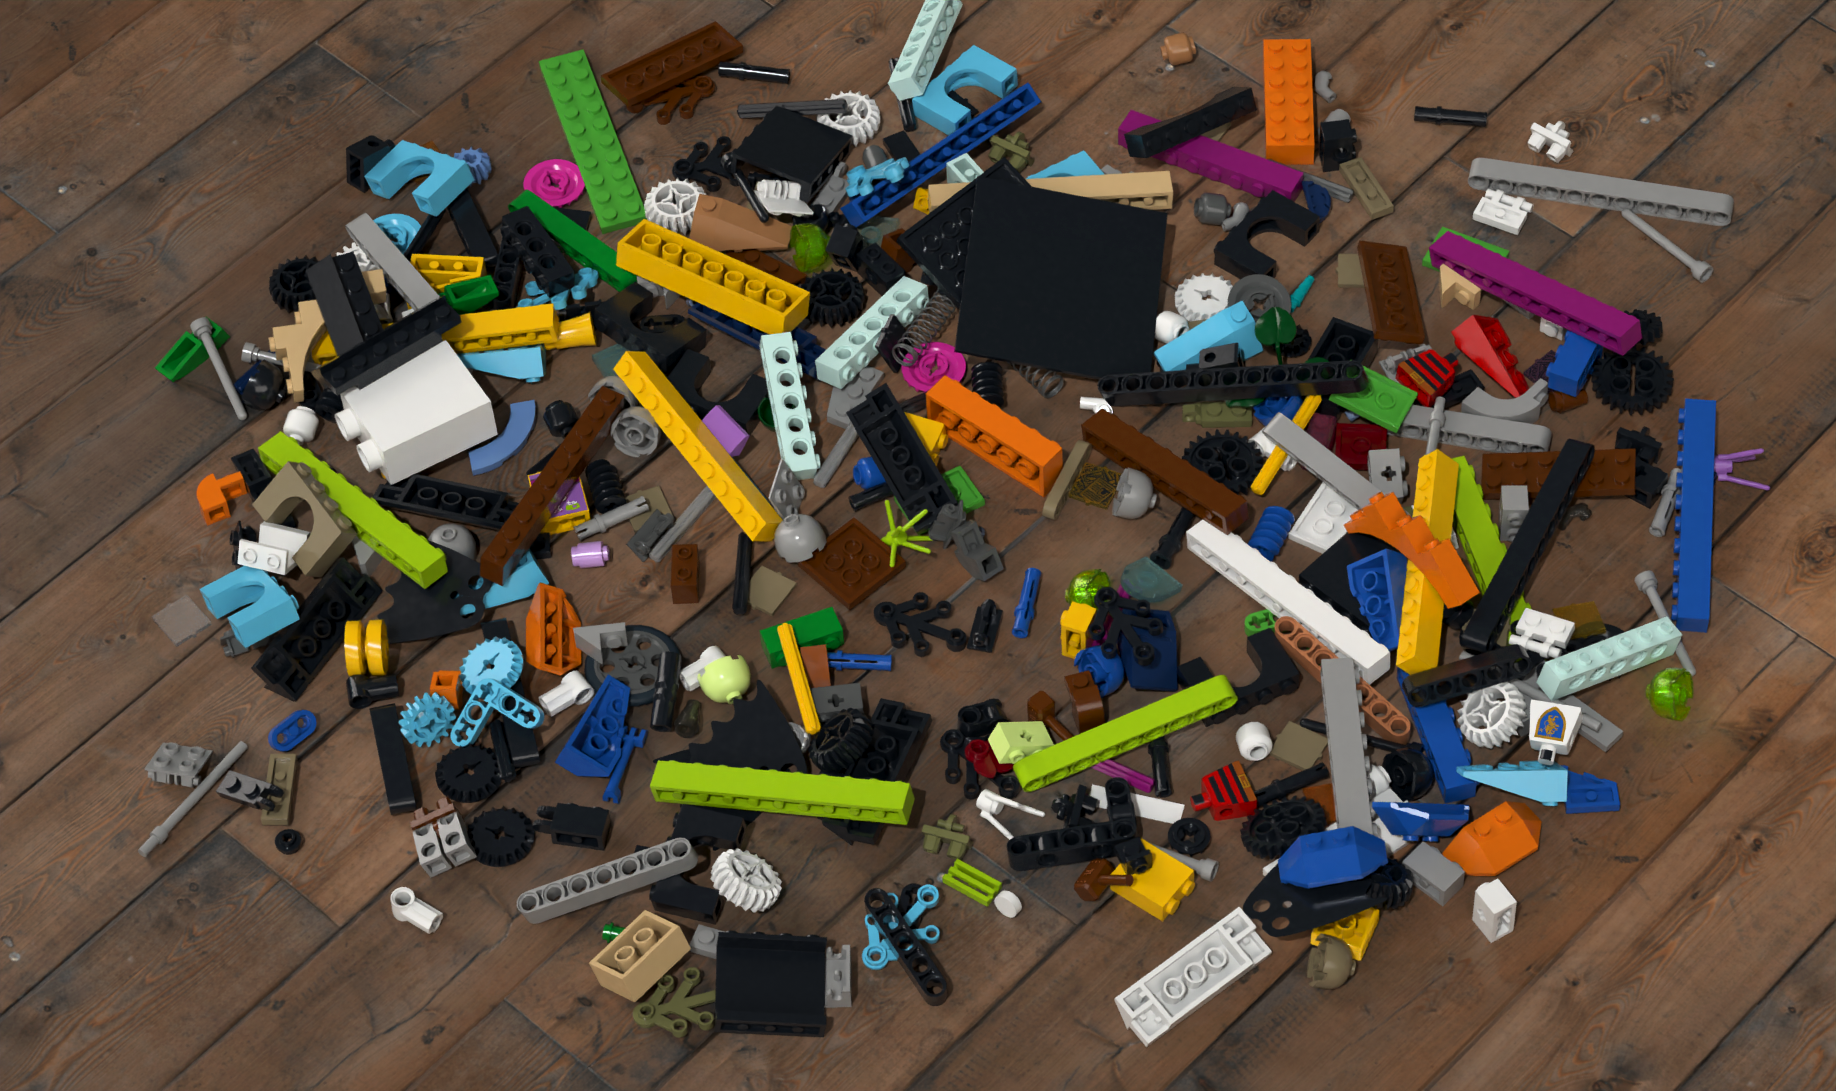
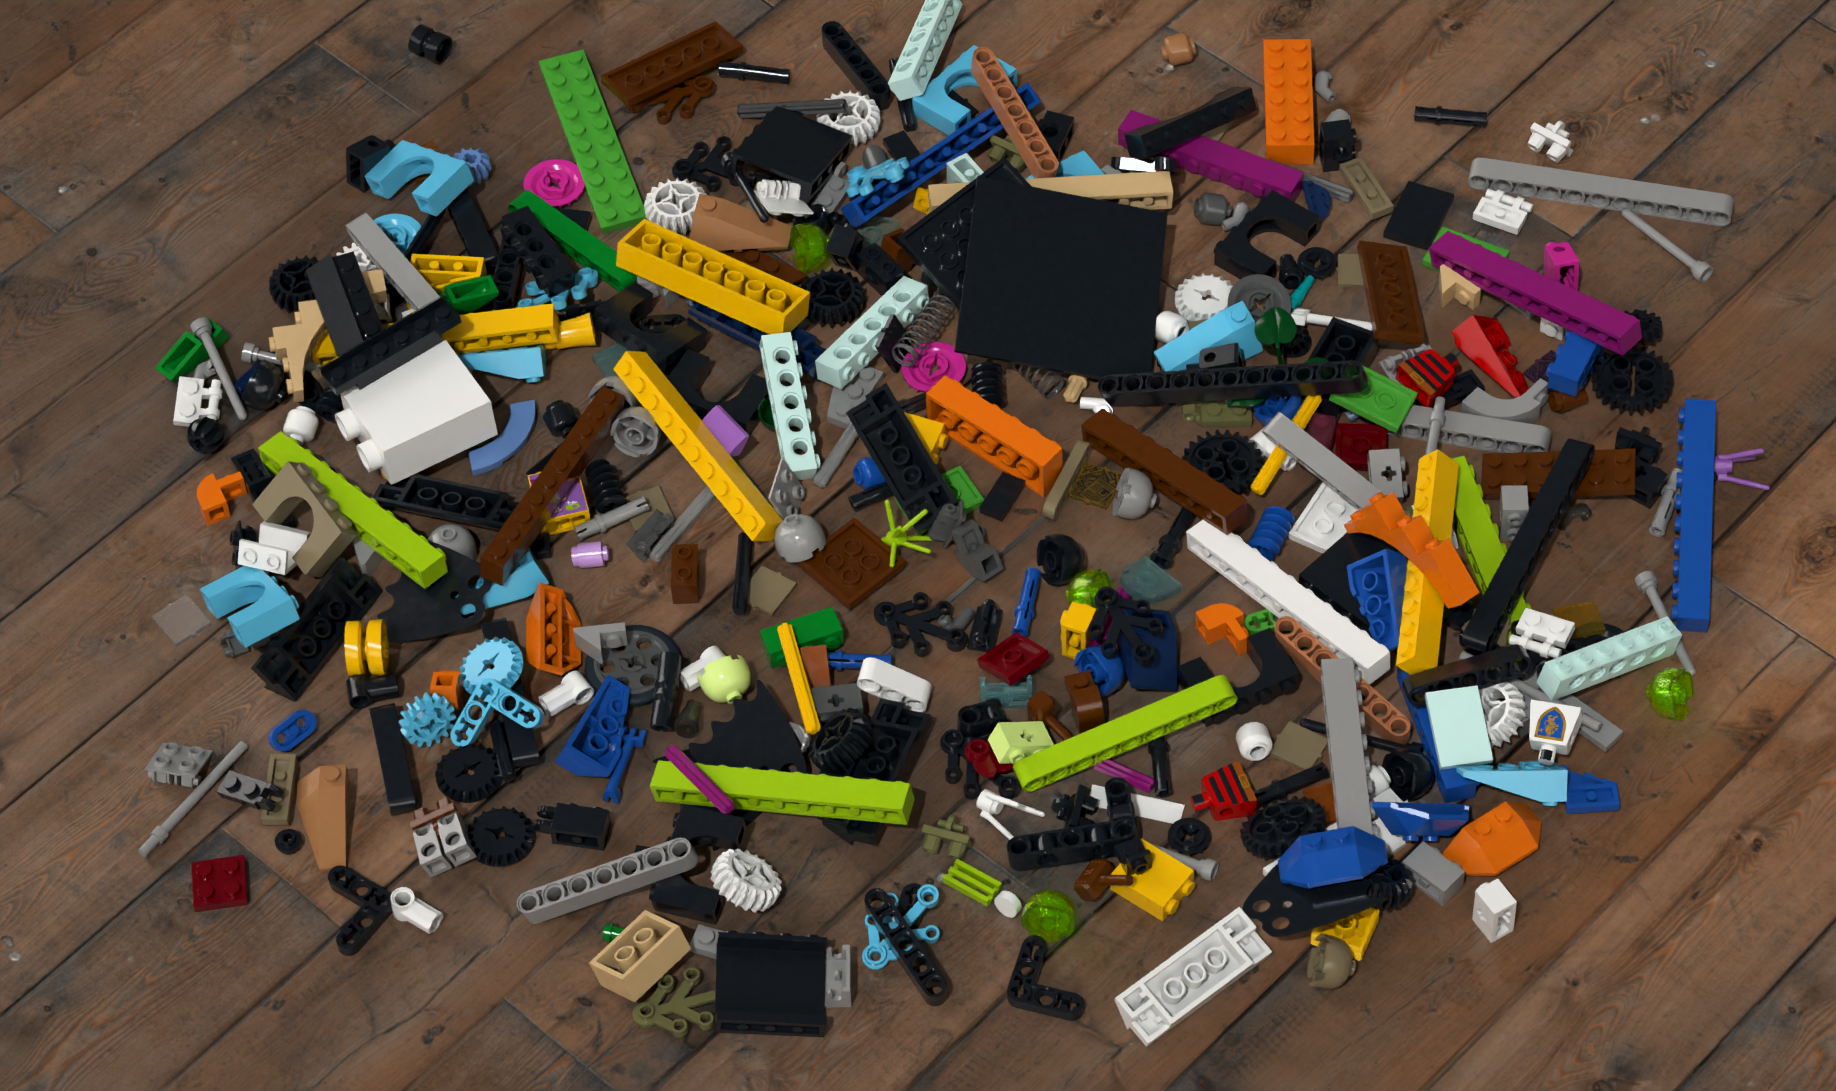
(190, 397): none -> white plate
(205, 370): none -> light grey arm
(205, 435): none -> black piece
(219, 883): none -> dark red plate
(324, 809): none -> medium nougat wedge
(368, 909): none -> black beam
(430, 44): none -> black wheel
(699, 779): none -> magenta axle
(855, 64): none -> black beam
(894, 684): none -> white beam
(960, 622): none -> dark grey arm
(1002, 496): none -> black tile
(1010, 696): none -> clear light blue hinge
(1013, 114): none -> nougat beam
(1013, 658): none -> dark red plate
(1033, 991): none -> black beam
(1049, 915): none -> clear neon green cylinder
(1057, 131): none -> black brick
(1060, 558): none -> black cylinder
(1074, 388): none -> tan axle
(1146, 165): none -> black beam
(1222, 622): none -> orange brick
(1289, 272): none -> black cone
(1304, 316): none -> white hinge
(1310, 257): none -> black gear
(1418, 215): none -> black tile
(1458, 727): none -> light aqua tile
(1559, 260): none -> dark pink torso

